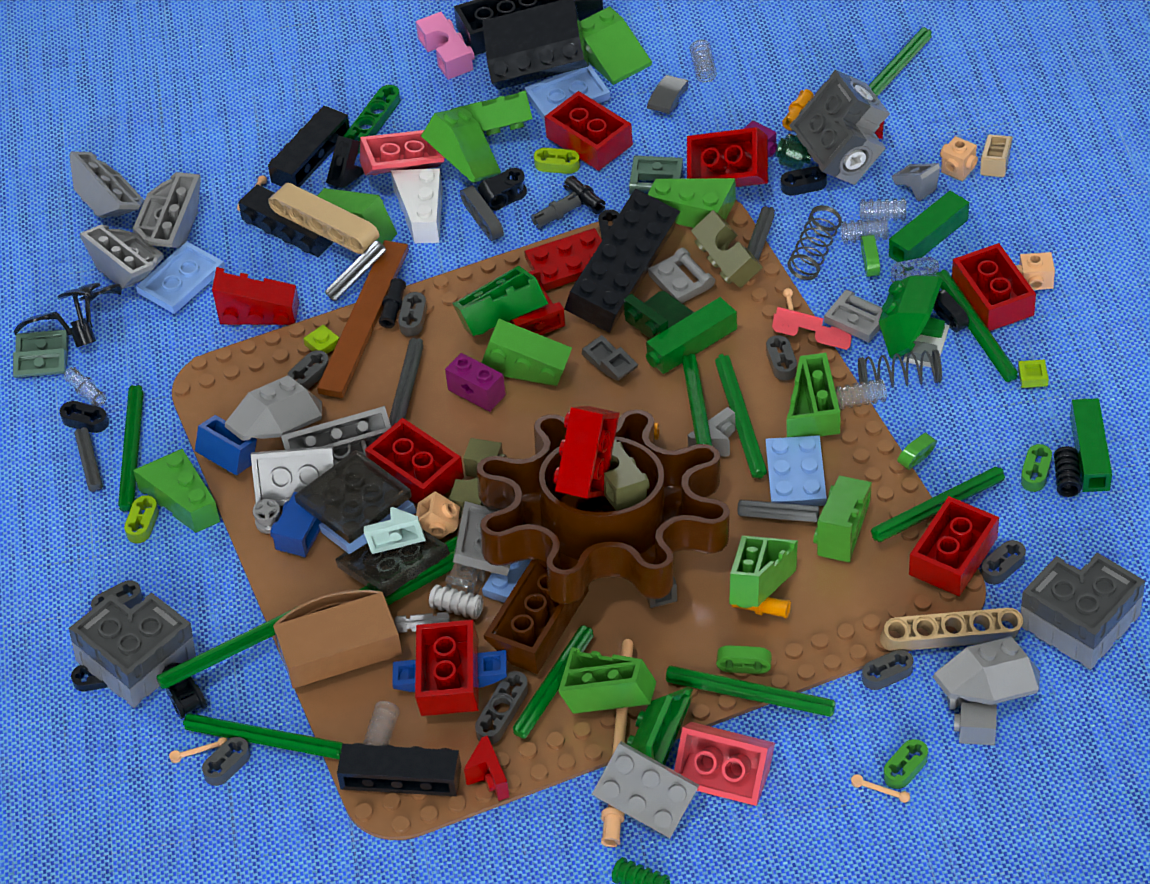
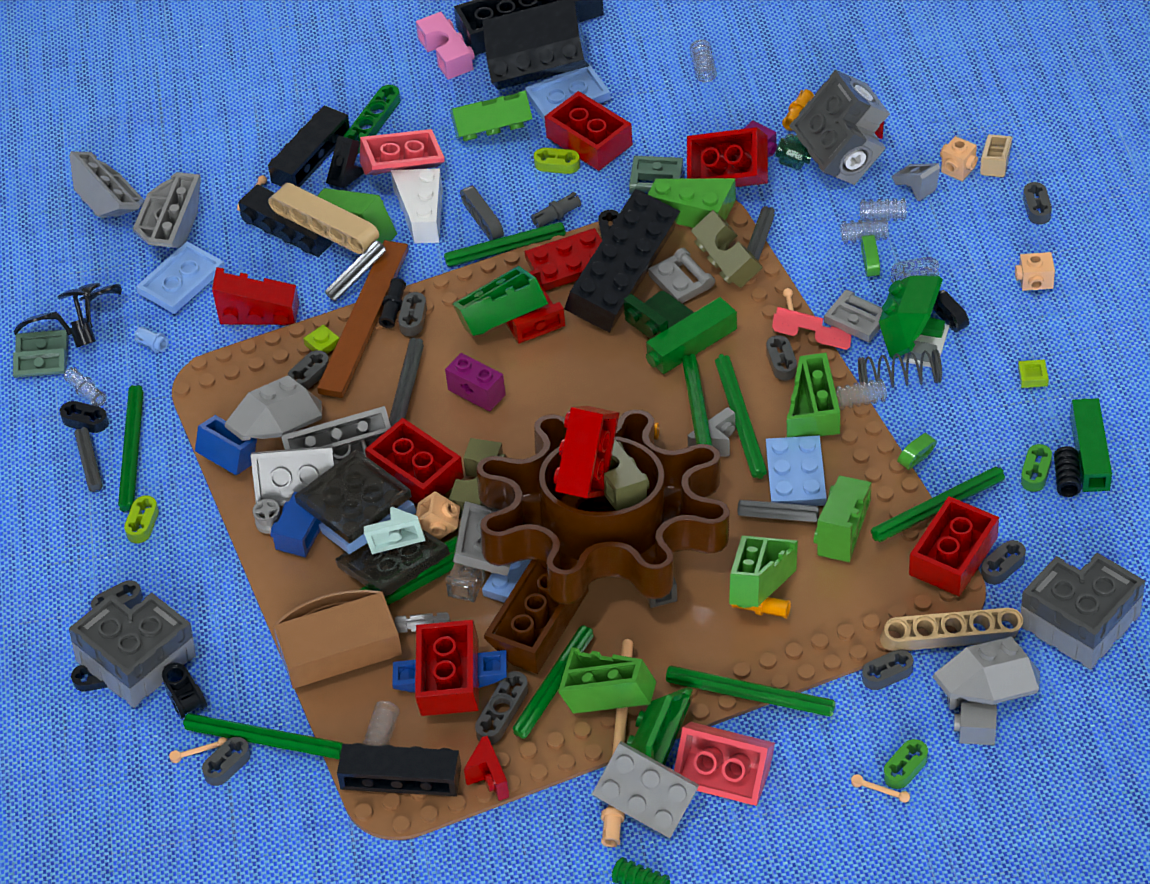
(120, 254): light grey wedge -> none
(157, 341): none -> light blue pin
(179, 489): bright green wedge -> none
(218, 653): green axle -> none
(459, 602): white piece -> none
(462, 143): bright green slope -> none
(502, 190): black piece -> none
(503, 244): none -> green axle
(525, 354): bright green wedge -> none
(585, 194): black pin -> none
(608, 359): dark grey slope -> none
(613, 46): bright green slope -> none
(667, 94): dark grey slope -> none
(744, 659): bright green beam -> none
(803, 181): black beam -> none
(822, 228): dark grey piece -> none
(900, 60): green axle -> none
(929, 228): green brick -> none
(979, 329): green axle -> none
(994, 286): red brick -> none
(1032, 203): none -> dark grey beam

